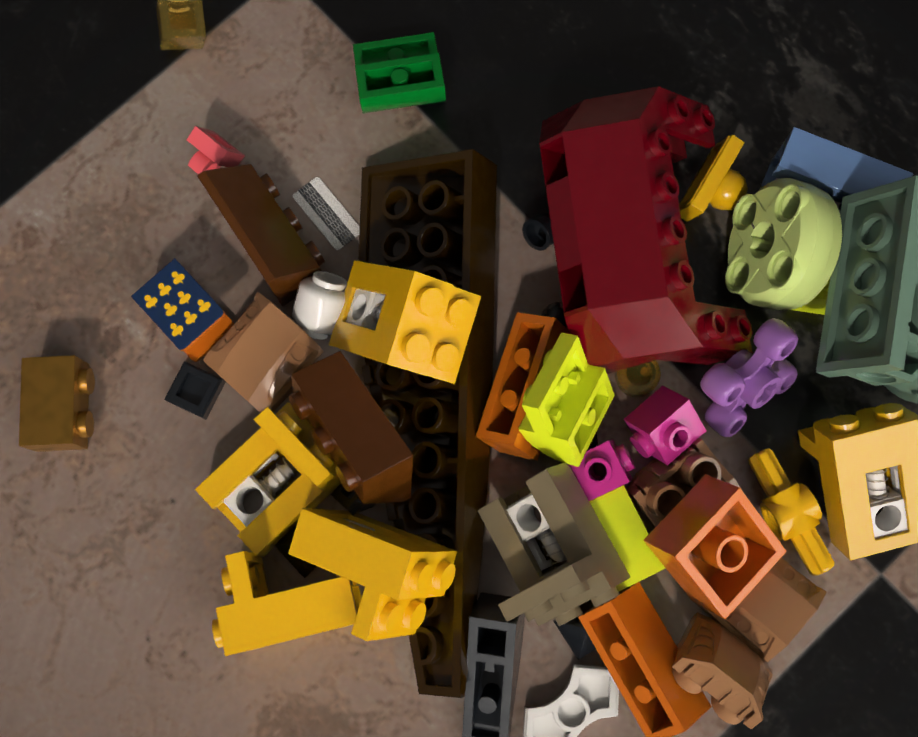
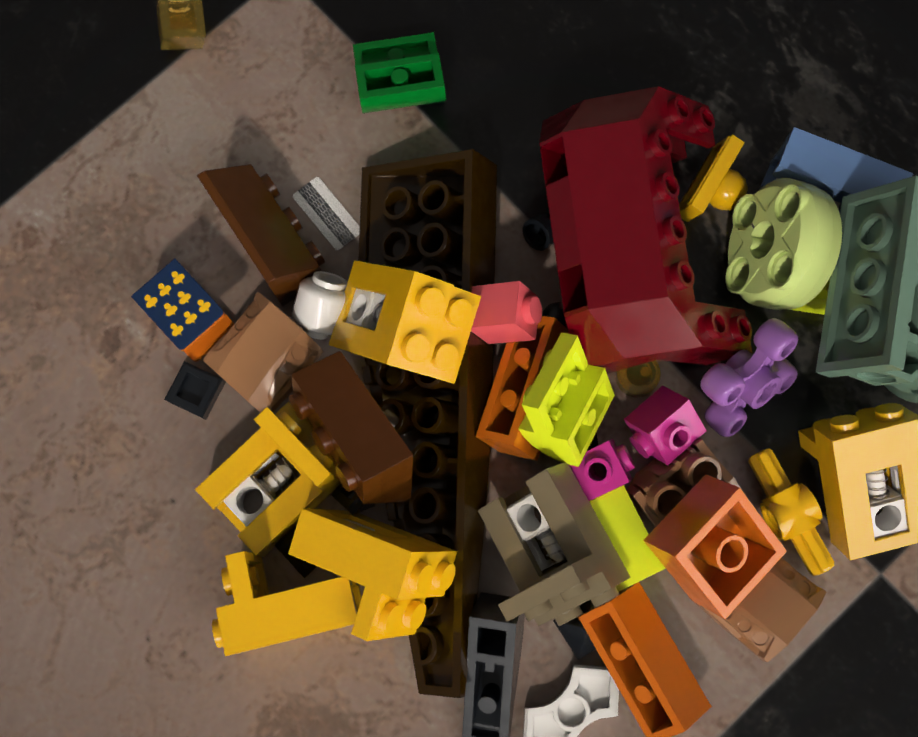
(55, 403): pearl gold brick -> none
(212, 151): coral tile -> none
(506, 313): none -> coral brick
(725, 667): medium nougat slope -> none

